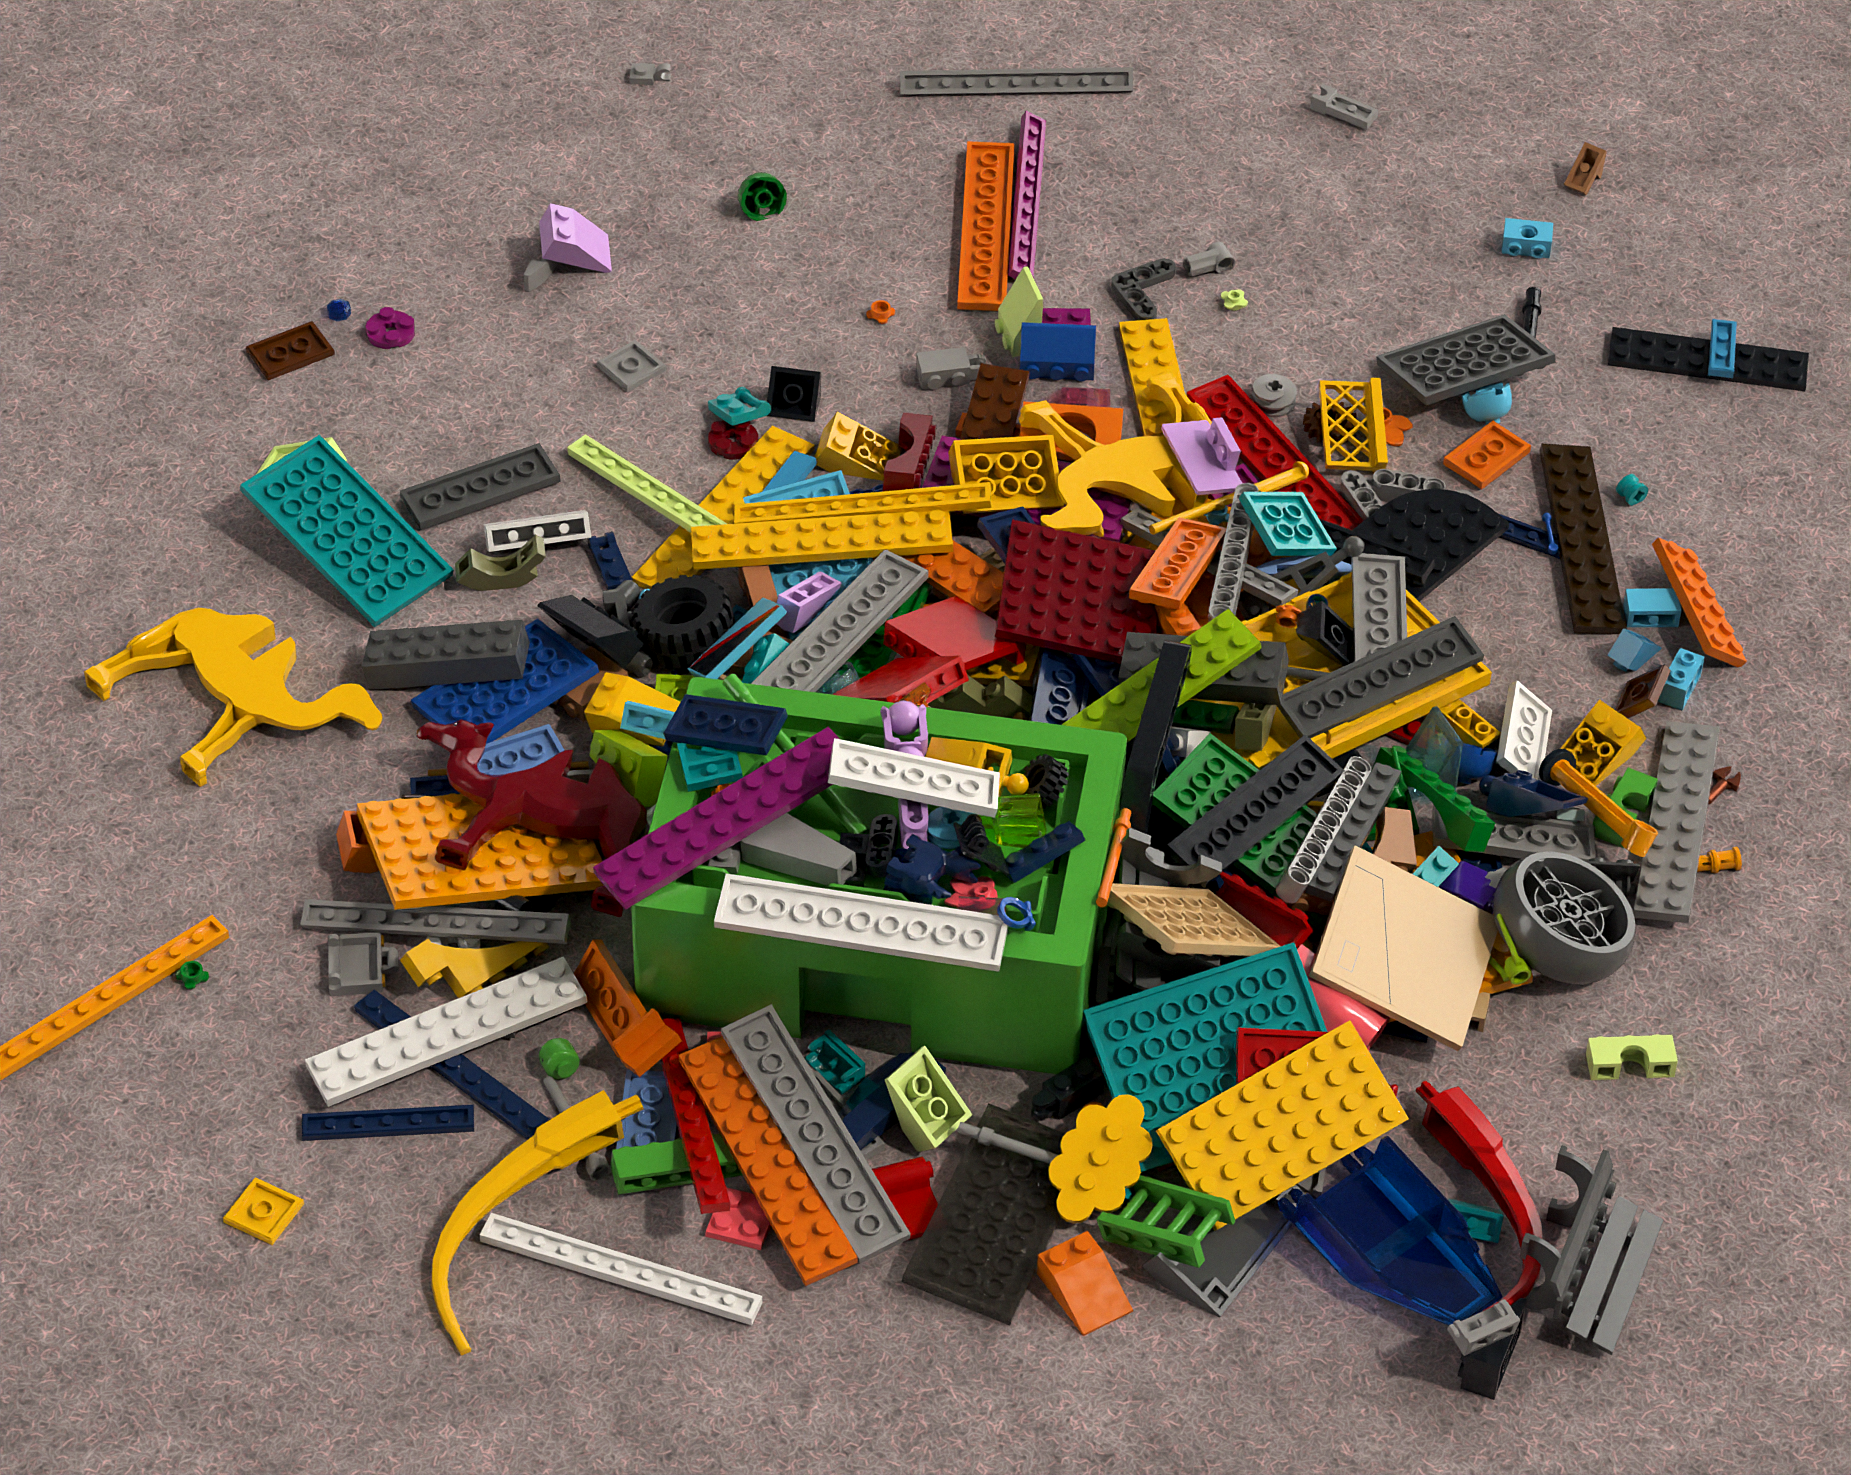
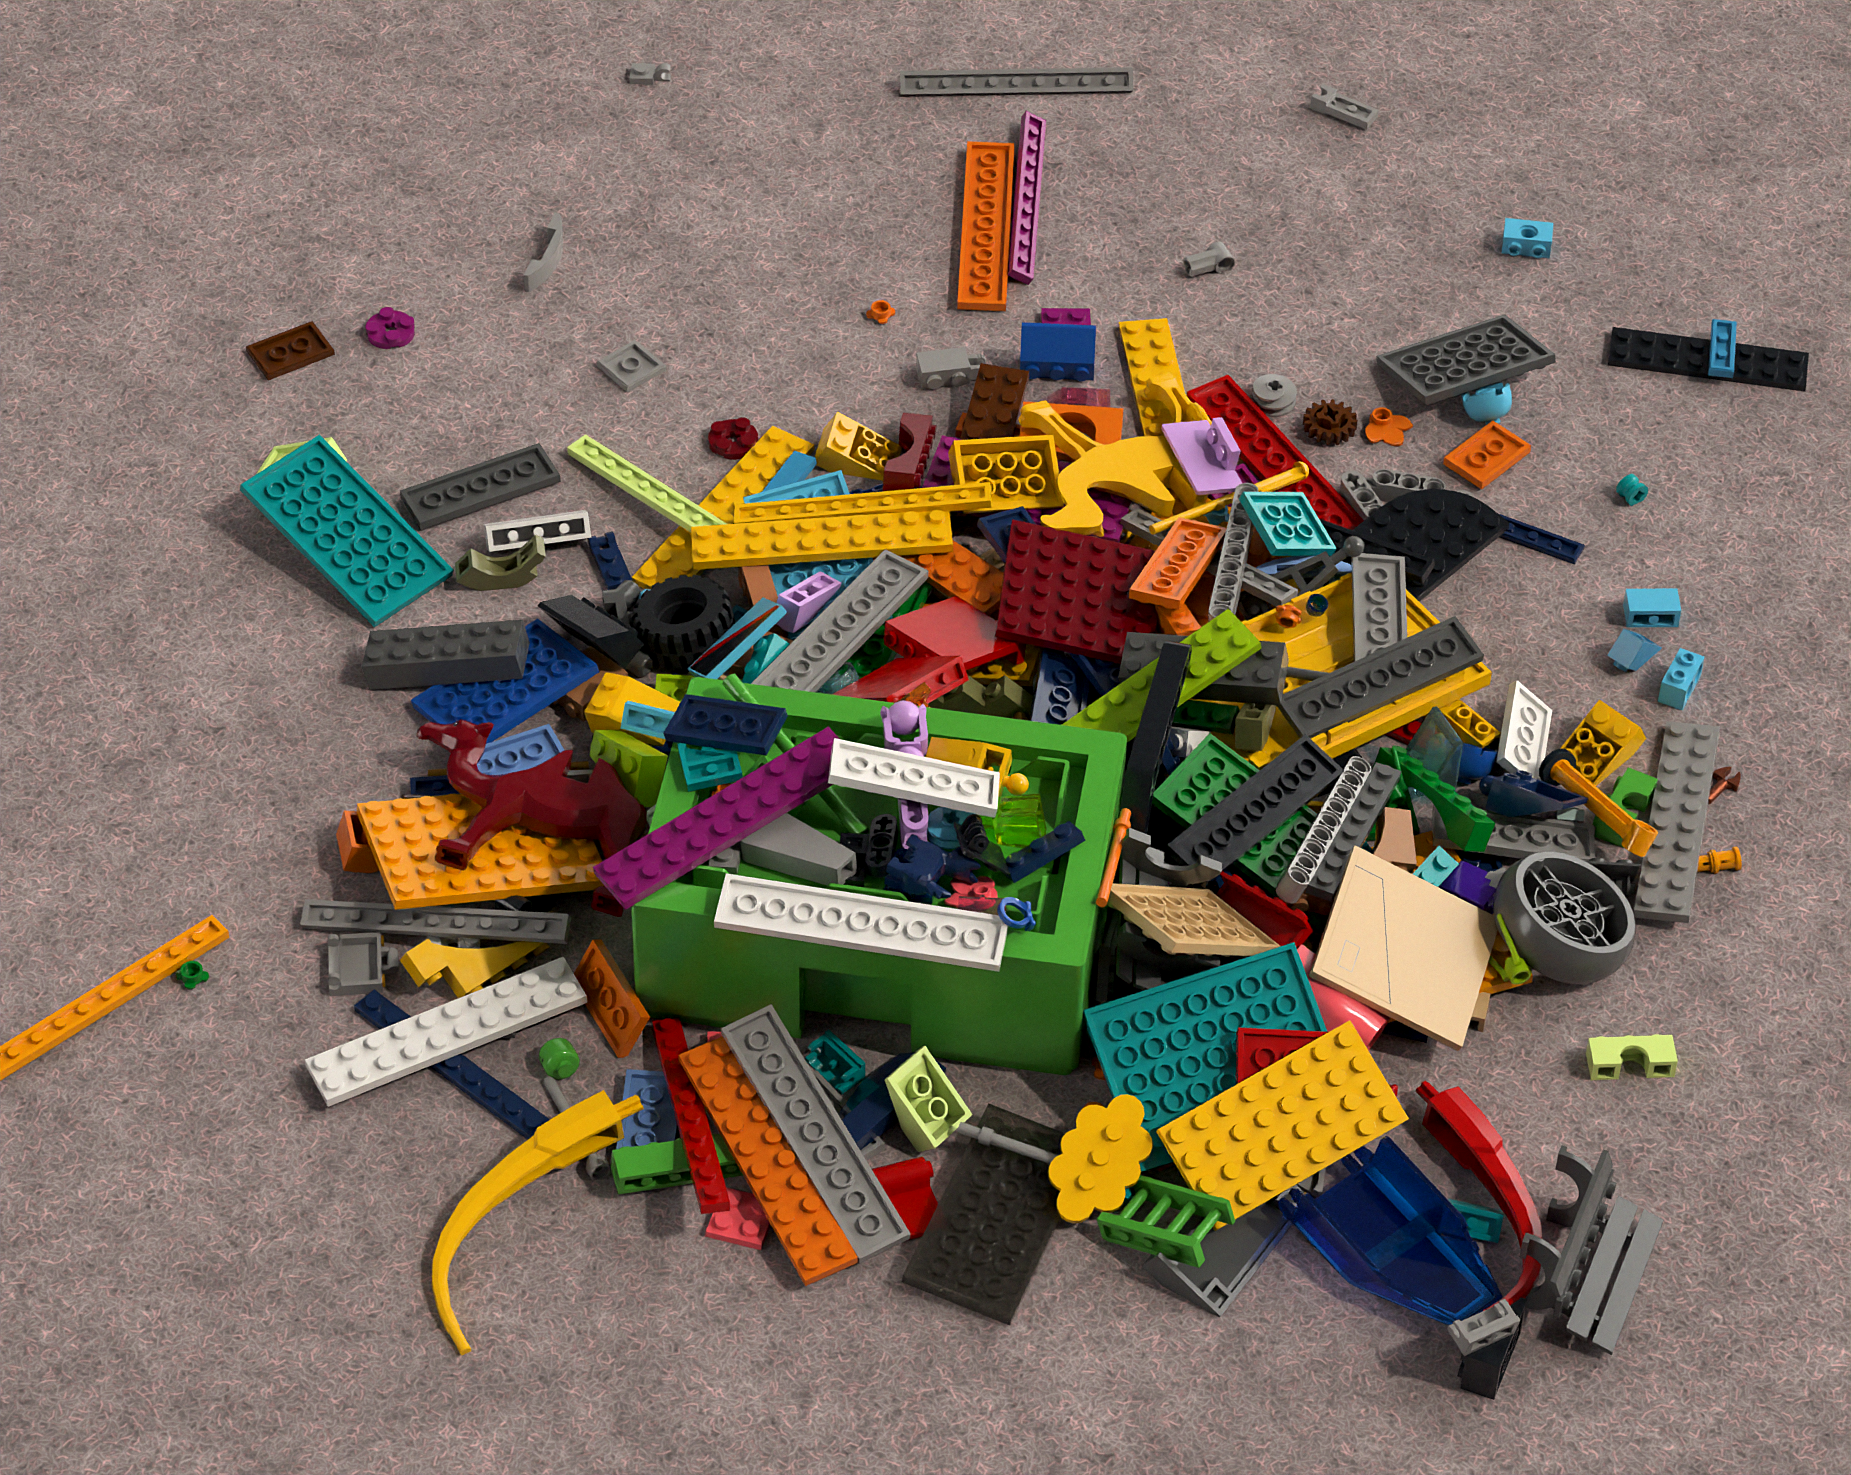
(248, 687): yellow animal -> none
(263, 1211): yellow tile -> none
(338, 309): clear blue tile -> none
(387, 1122): dark blue tile -> none
(573, 239): lavender slope -> none
(621, 1269): white plate -> none
(645, 1043): orange panel -> none
(732, 409): teal plate -> none
(761, 191): green cylinder -> none
(794, 393): black slope -> none
(1020, 305): yellowish green slope -> none
(1046, 778): black tyre -> none
(1068, 1090): black hinge -> none
(1083, 1283): orange slope -> none
(1132, 286): dark grey beam -> none
(1234, 299): yellowish green plate -> none
(1326, 633): black slope -> none
(1373, 419): yellow fence -> none
(1532, 300): black pin -> none
(1552, 548): blue hinge -> none
(1582, 539): dark brown plate -> none
(1586, 168): medium nougat slope -> none
(1642, 692): reddish brown plate -> none
(1699, 602): orange plate -> none

